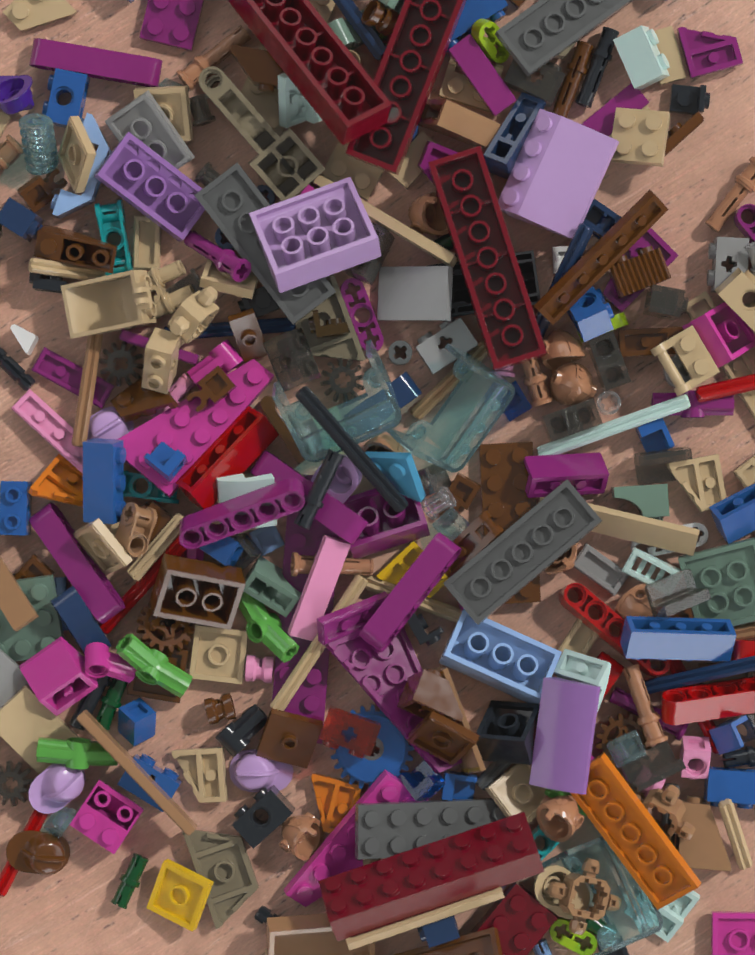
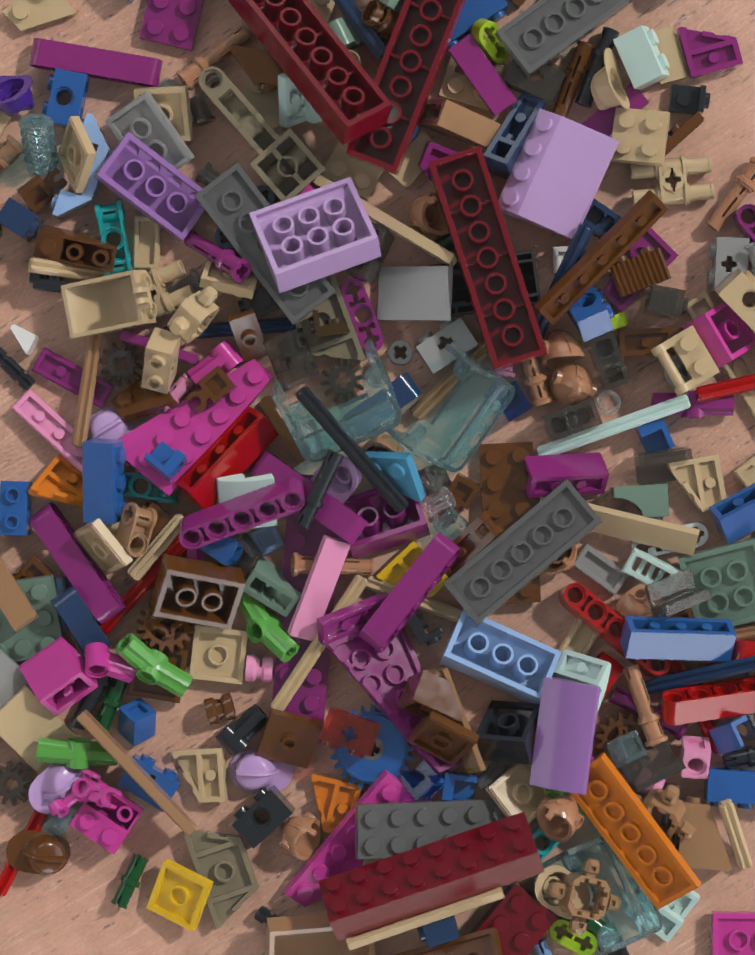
(83, 790): none -> dark pink piece
(608, 85): none -> tan piece
(679, 169): none -> tan pin

